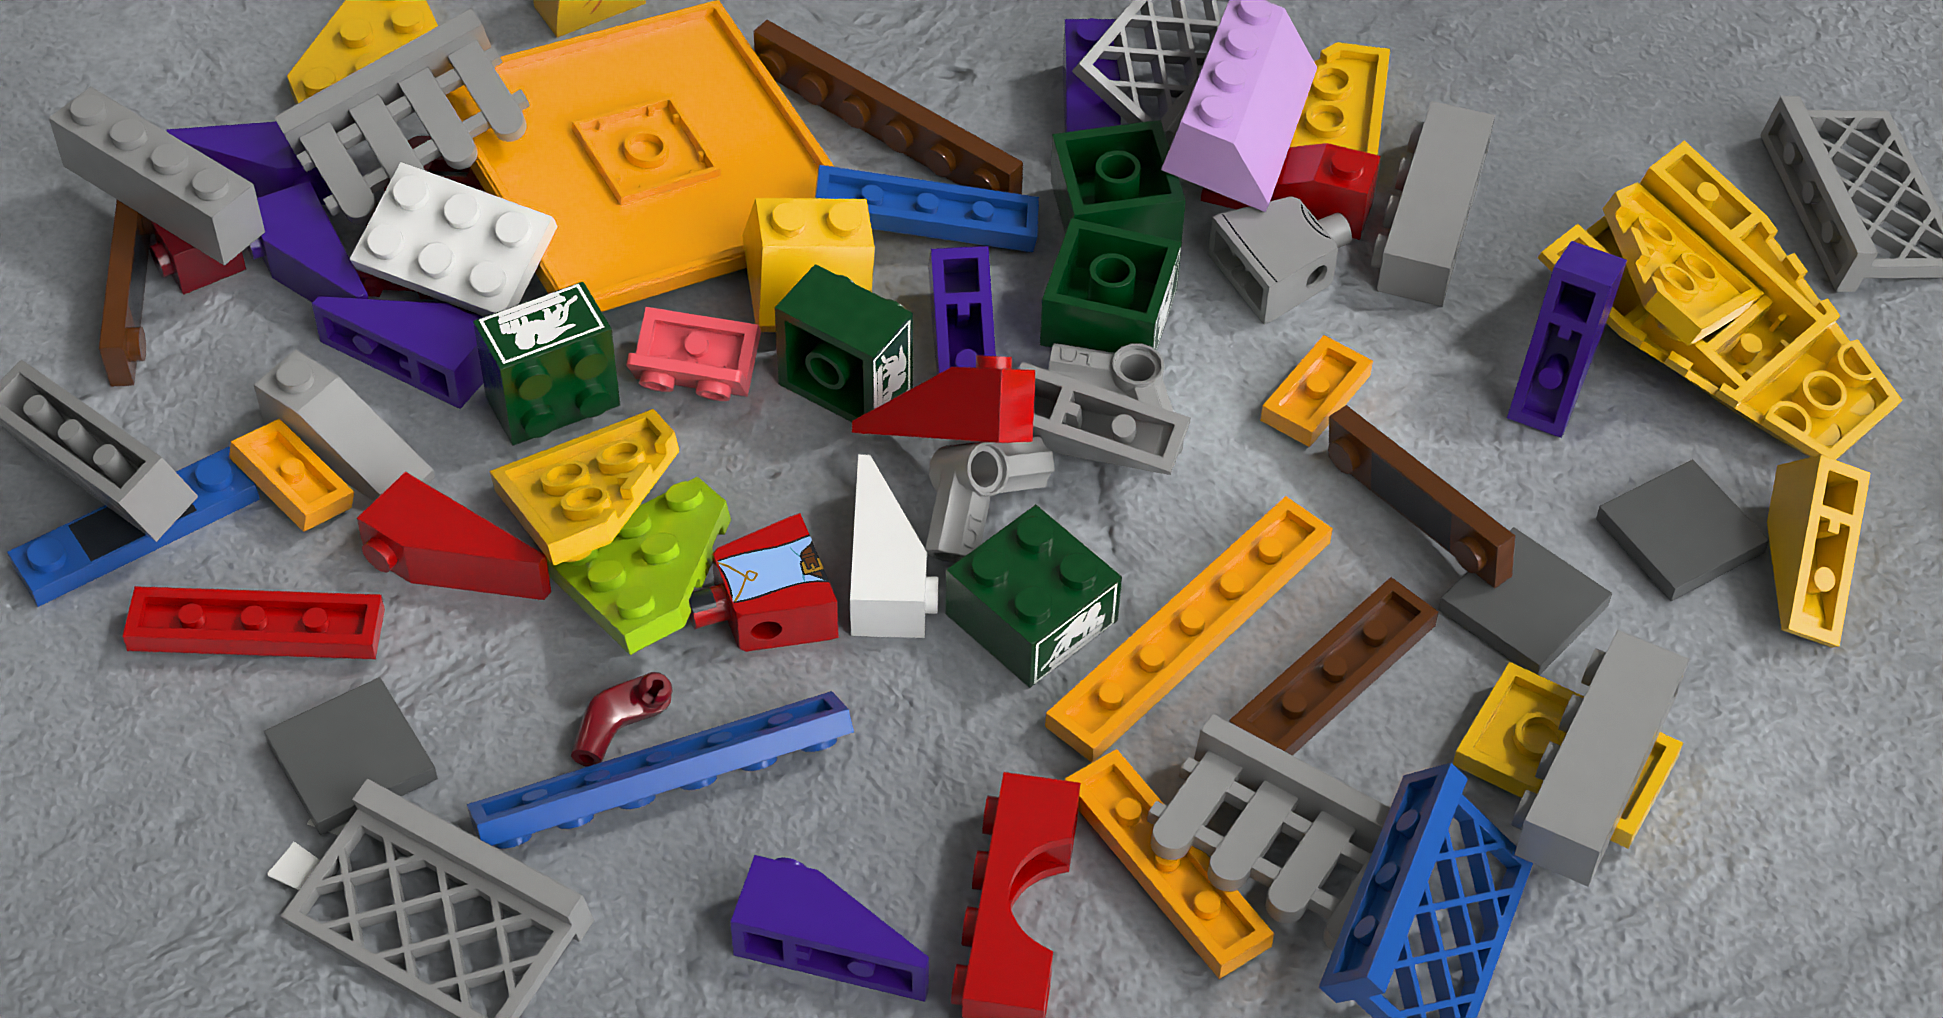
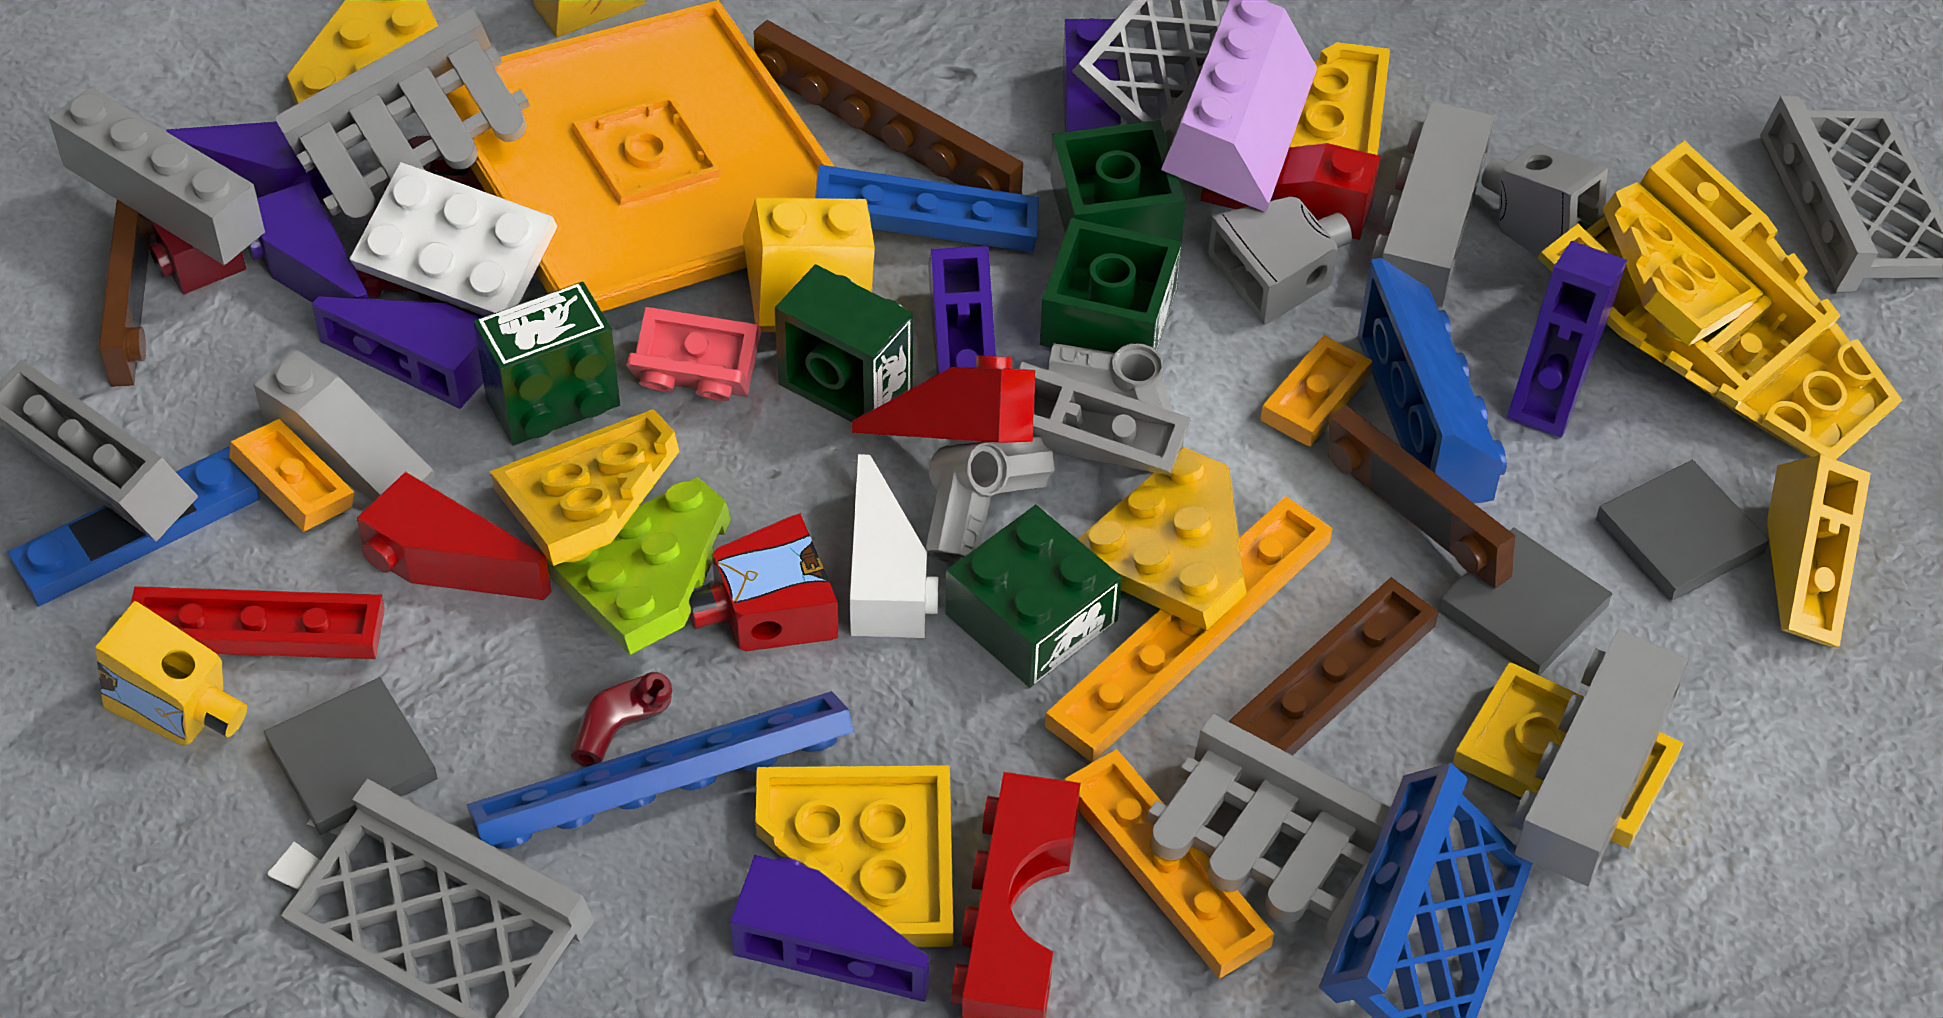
(164, 679): none -> yellow torso
(872, 834): none -> yellow plate
(1177, 541): none -> yellow plate
(1427, 383): none -> blue slope
(1546, 195): none -> light grey torso

